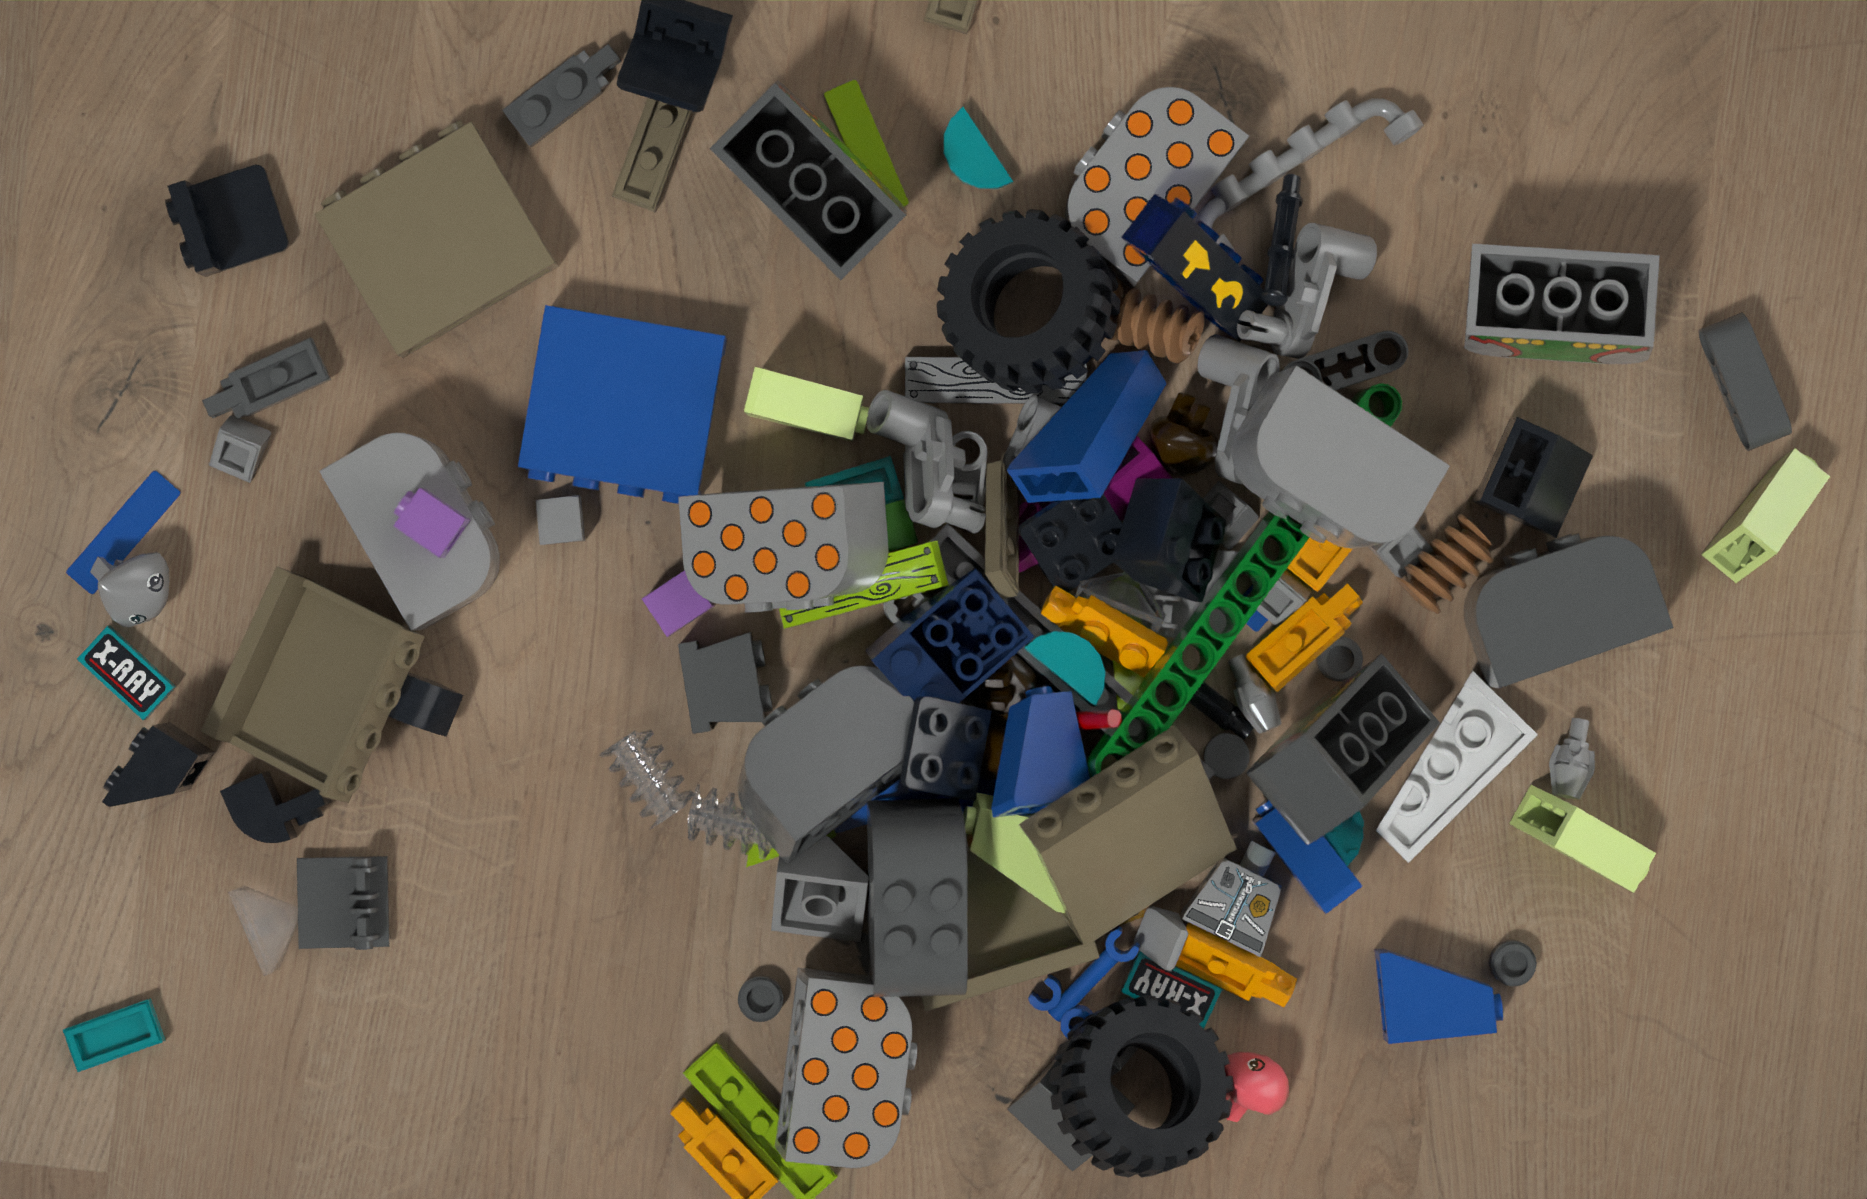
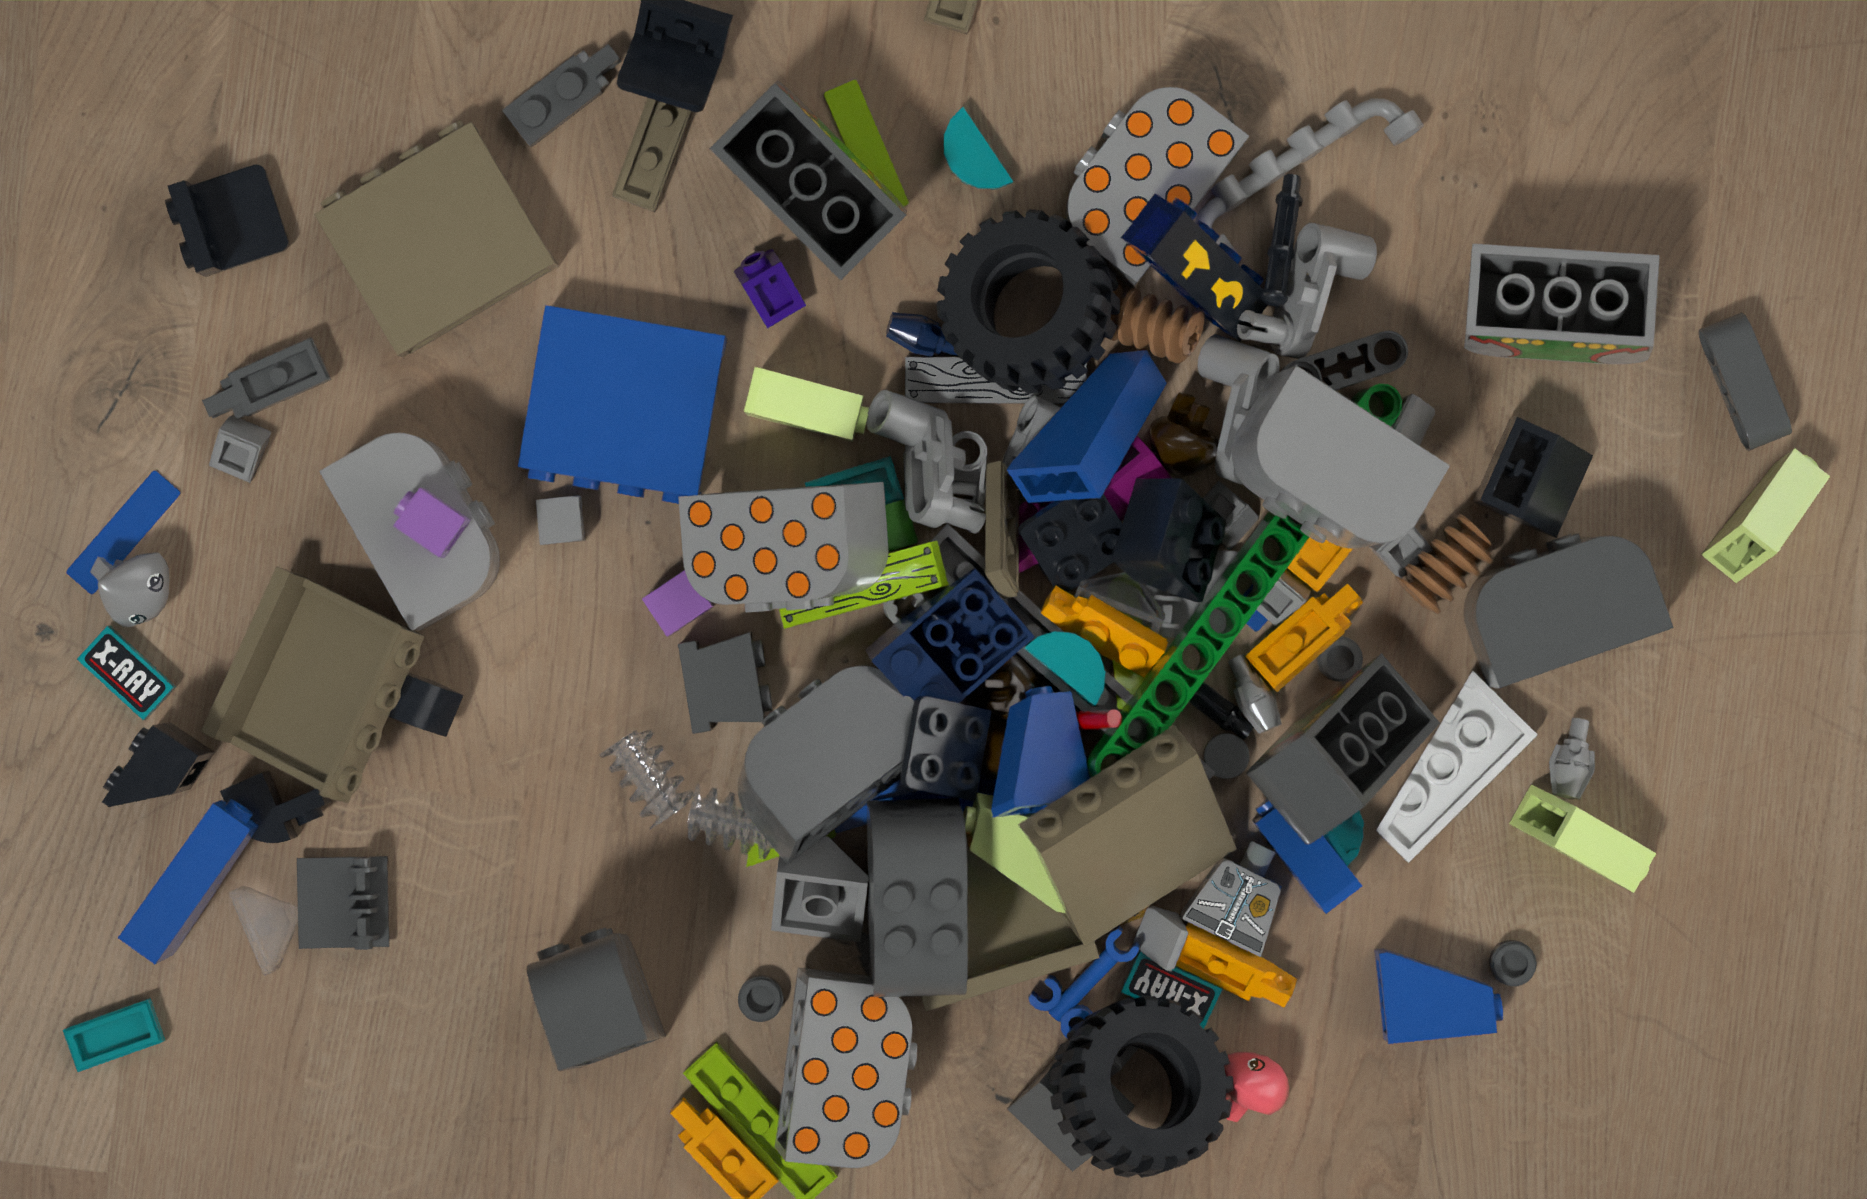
(189, 881): none -> blue slope
(593, 999): none -> dark grey brick
(769, 286): none -> dark purple bracket
(918, 334): none -> dark blue piece
(1414, 418): none -> light grey slope

